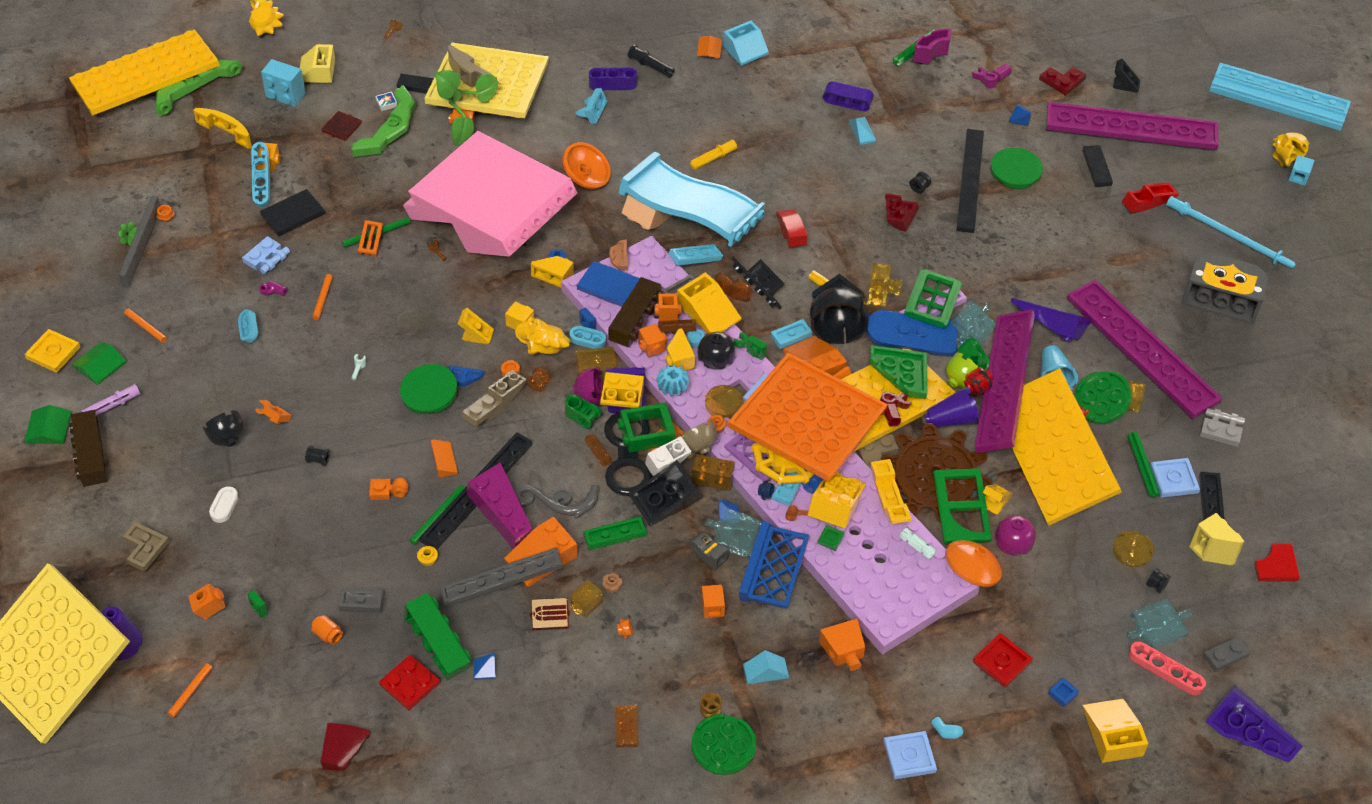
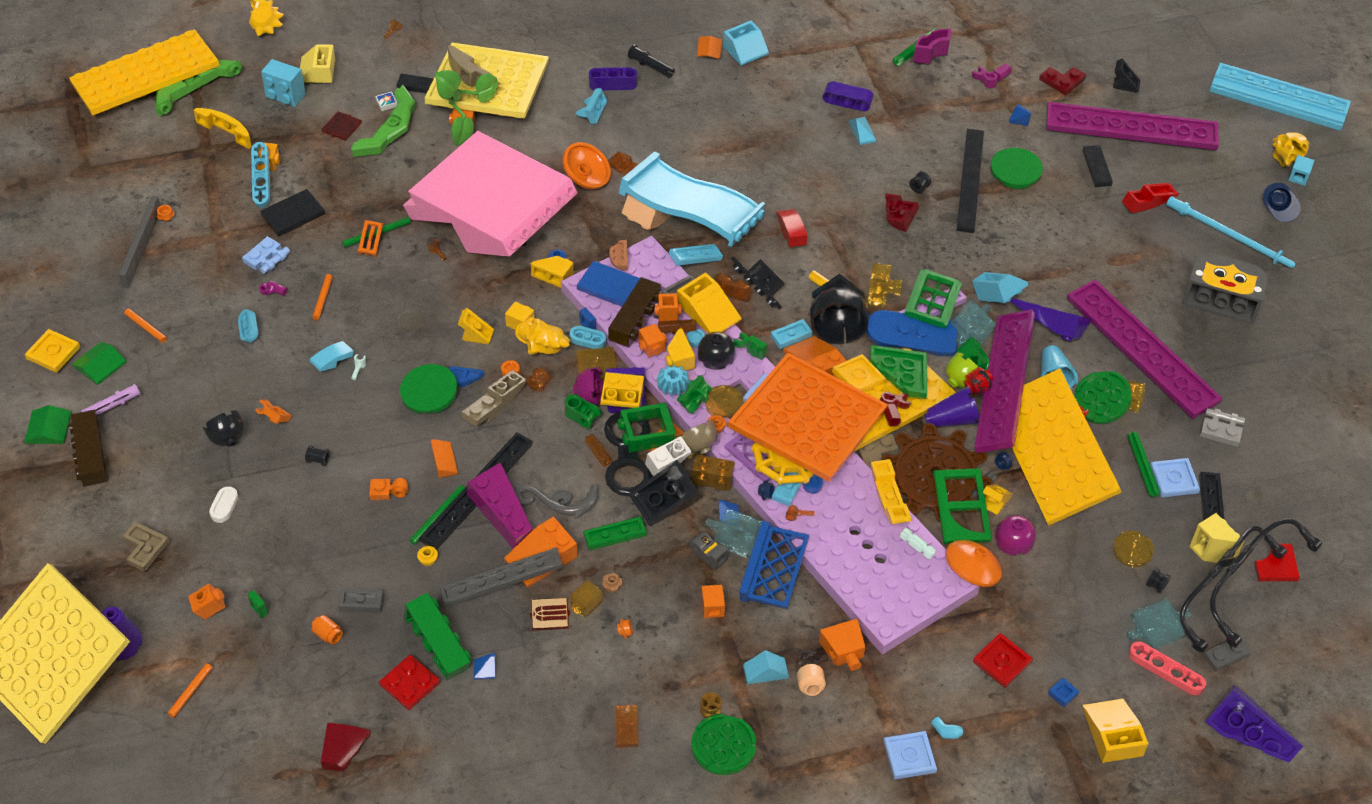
(127, 233): bright green plant -> none
(329, 356): none -> medium azure slope
(622, 163): none -> clear orange slope
(695, 394): none -> green hips
(719, 151): yellow axle -> none
(811, 679): none -> light nougat head
(830, 538): green tile -> none
(836, 500): yellow slope -> none
(859, 373): none -> yellow tile
(997, 287): none -> medium azure slope
(1004, 461): none -> dark blue plate
(1234, 563): none -> black bar
(1281, 202): none -> dark blue piece

